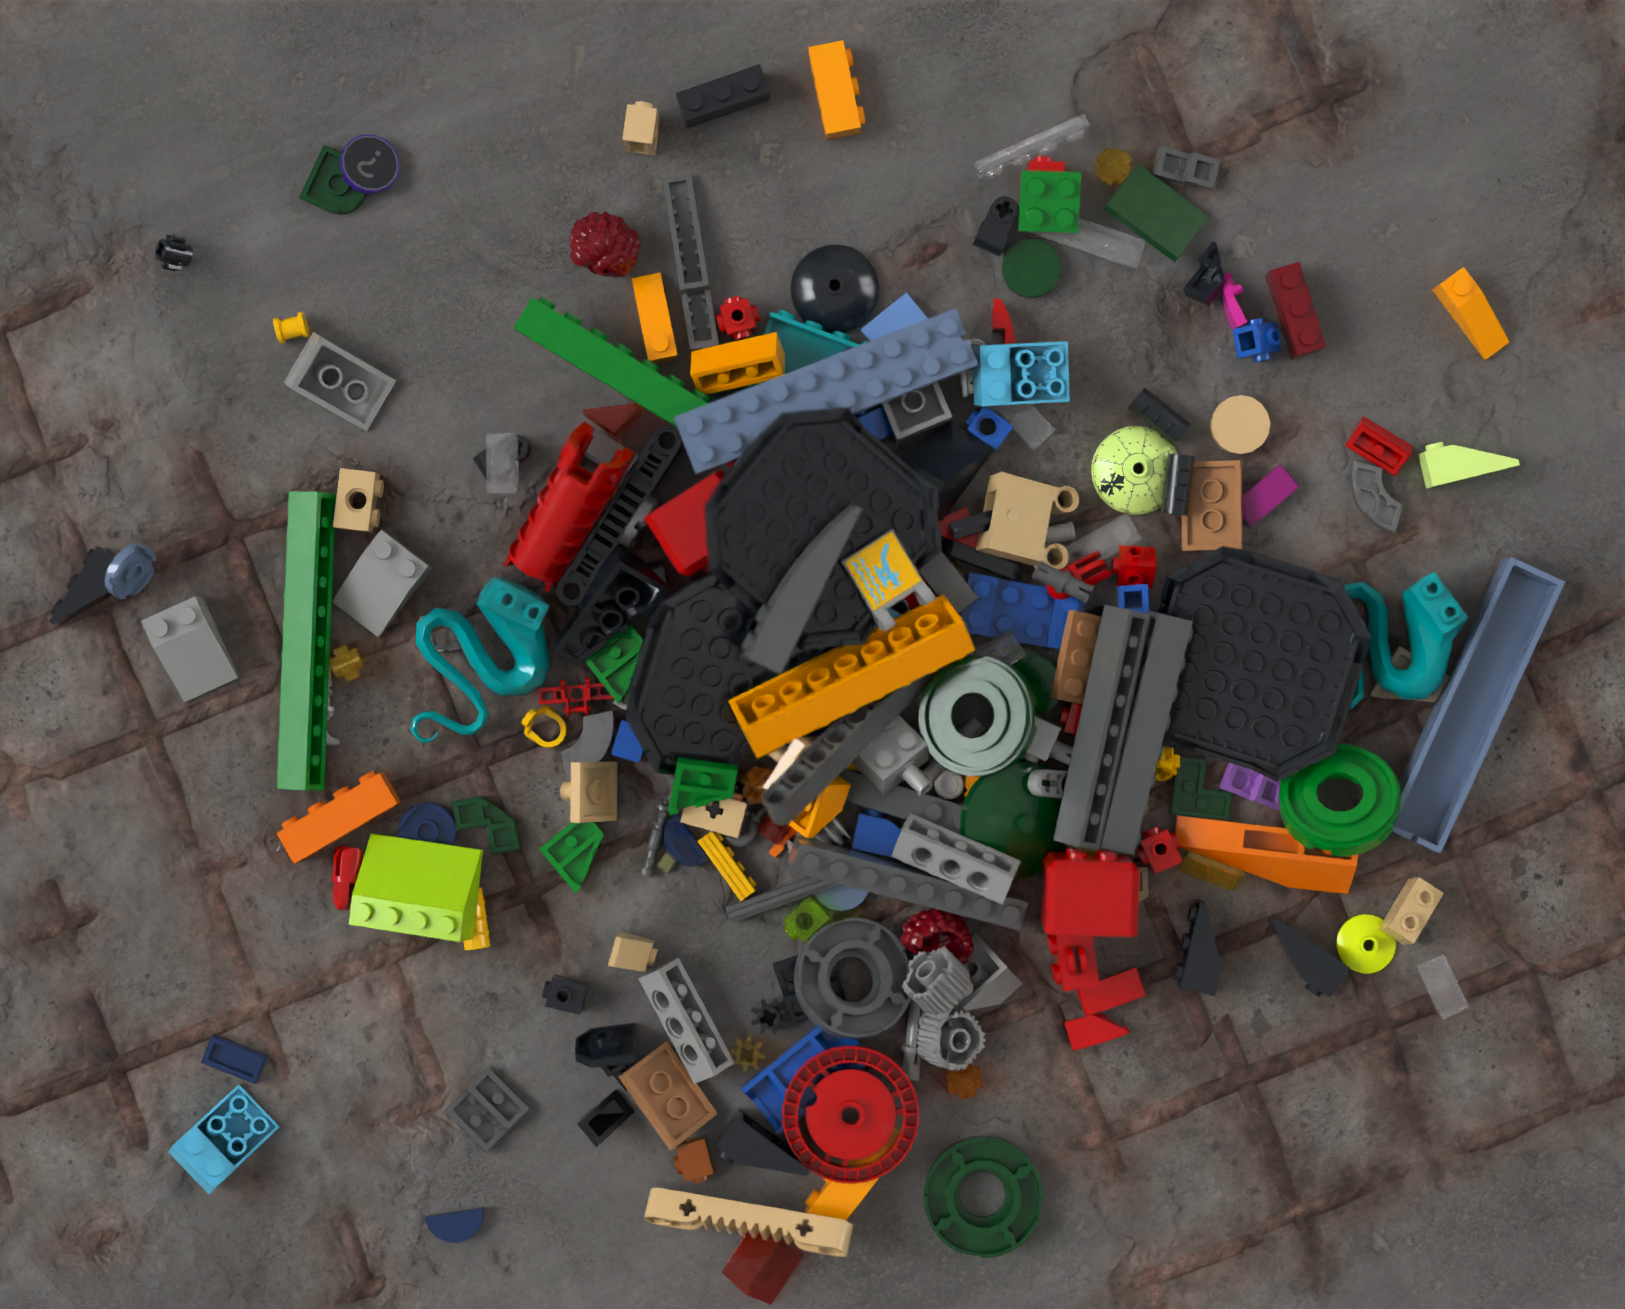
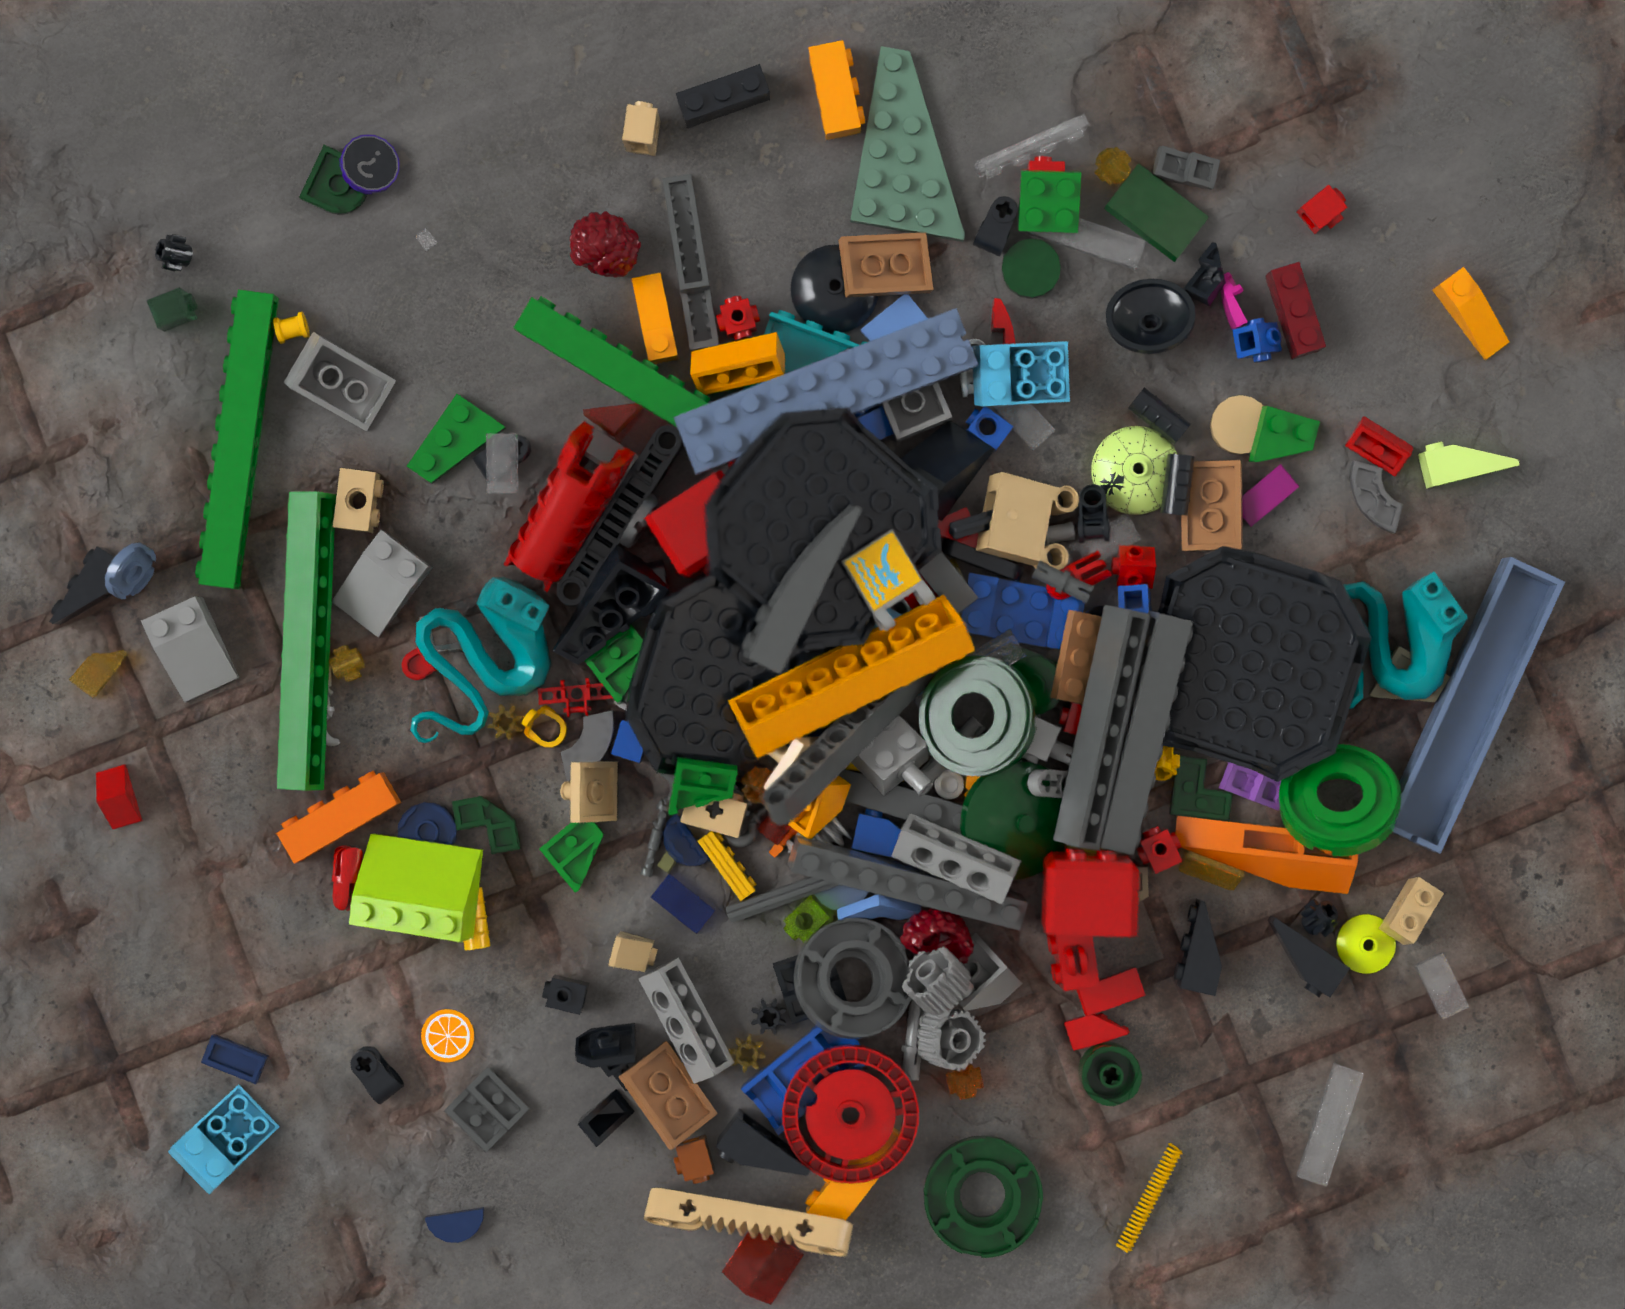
(97, 671): none -> clear yellow slope
(117, 797): none -> red slope
(172, 309): none -> clear green brick
(238, 439): none -> green brick
(377, 1077): none -> black piece
(416, 666): none -> red tile
(426, 239): none -> clear piece
(447, 1035): none -> light orange sticker
(452, 439): none -> green wing
(512, 726): none -> clear yellow gear
(682, 903): none -> clear blue plate
(879, 907): none -> medium blue tile
(885, 264): none -> medium nougat plate
(901, 166): none -> sand green wing
(1093, 519): none -> black piece
(1115, 1089): none -> dark green brick
(1148, 305): none -> black dish
(1177, 1152): none -> yellow piece
(1282, 434): none -> green wing
(1319, 918): none -> black gear
(1323, 209): none -> red brick
(1330, 1124): none -> clear plate

